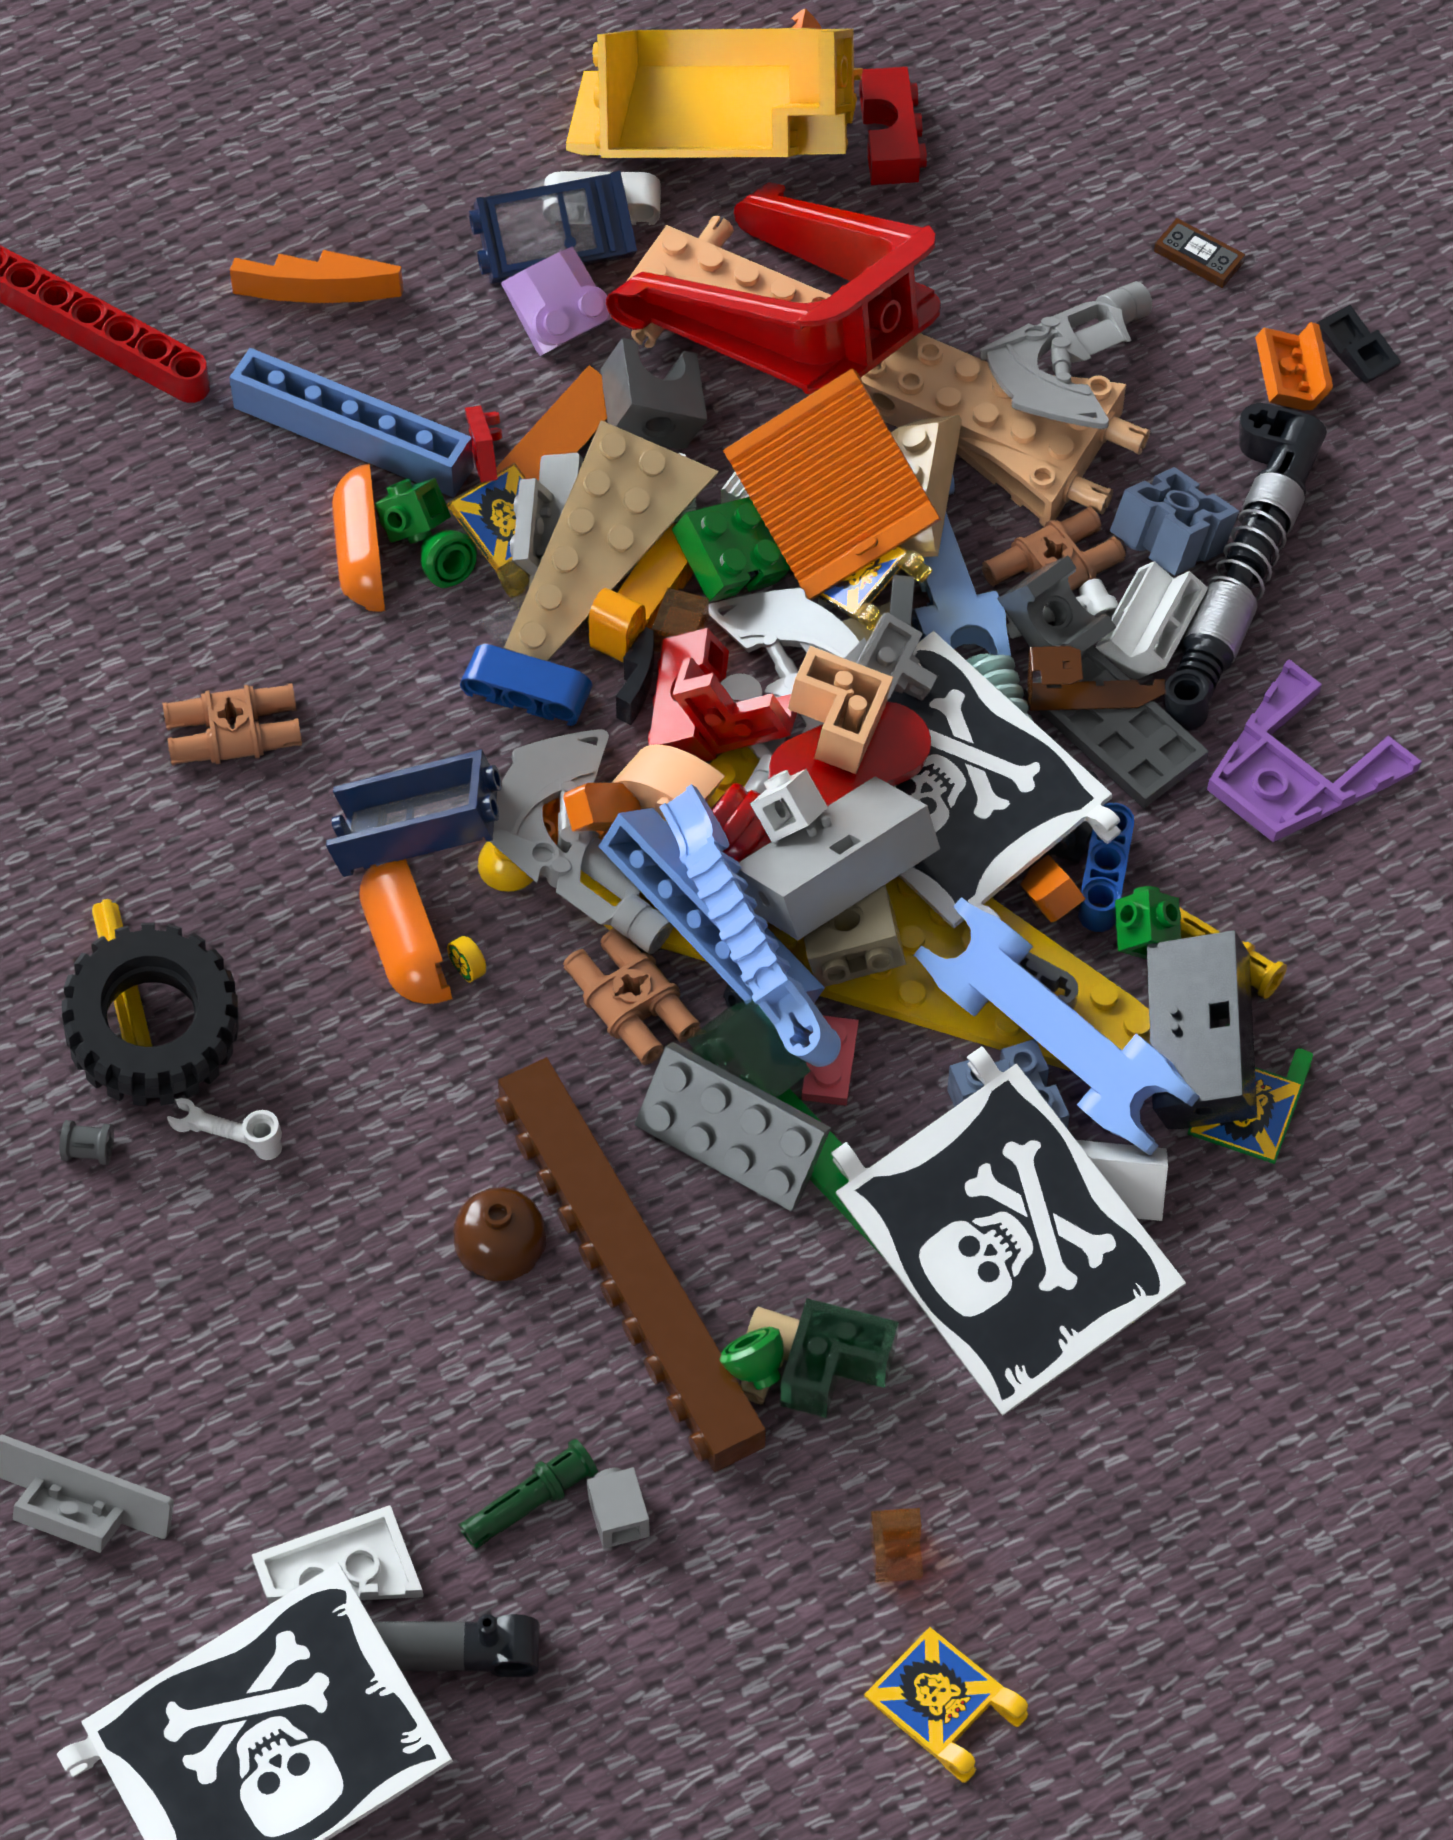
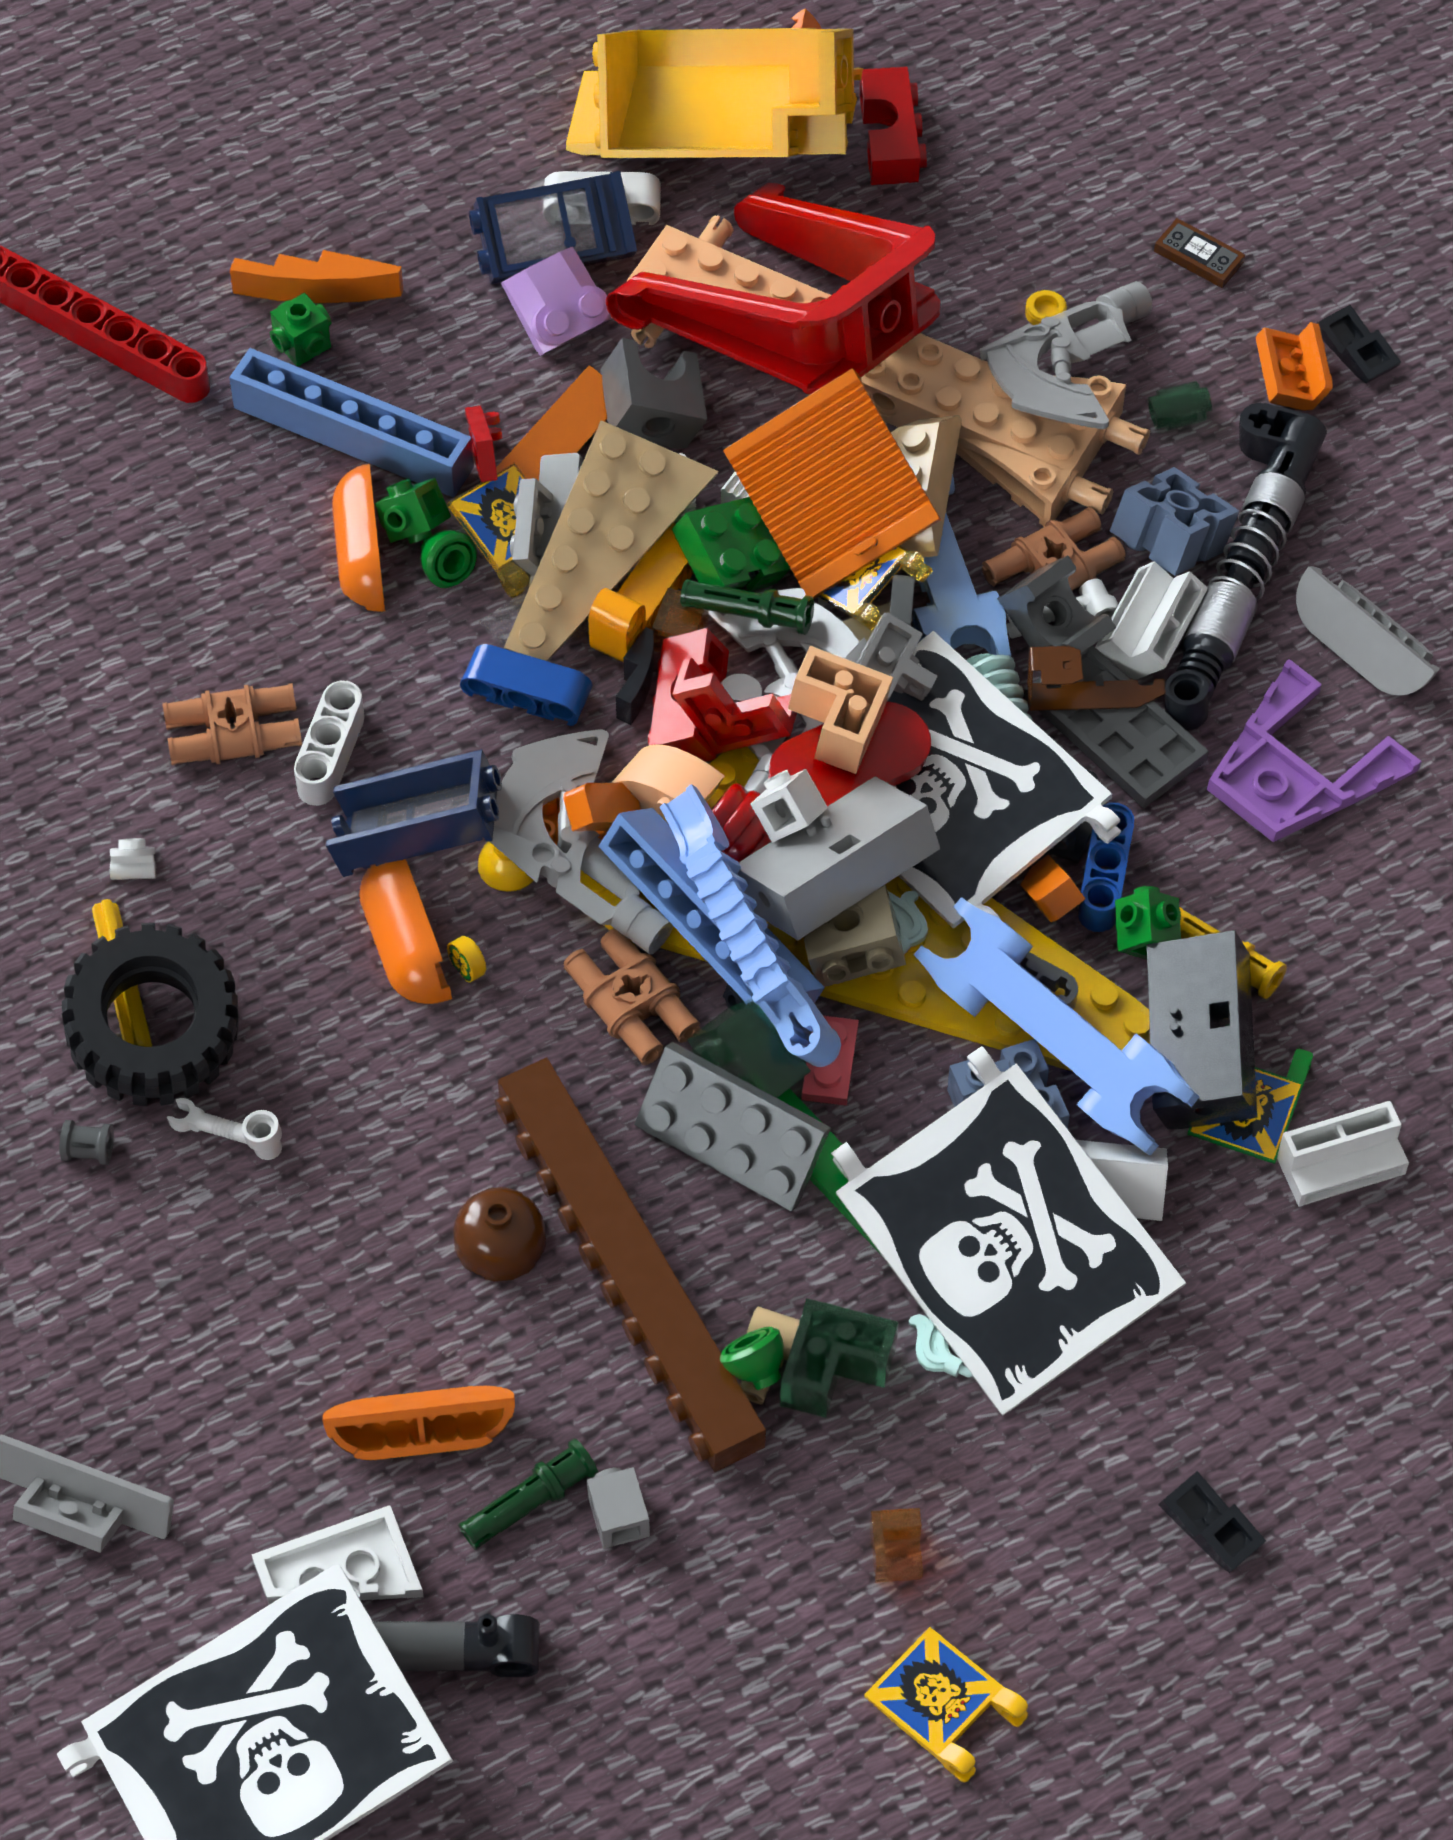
(132, 860): none -> white plate
(300, 329): none -> green brick
(329, 726): none -> white beam
(420, 1422): none -> orange brick
(767, 607): none -> dark green pin
(909, 919): none -> light aqua piece
(933, 1349): none -> light aqua piece
(1044, 304): none -> yellow tile
(1179, 406): none -> clear green brick
(1213, 1525): none -> black slope
(1342, 1153): none -> white piece
(1363, 635): none -> light grey brick

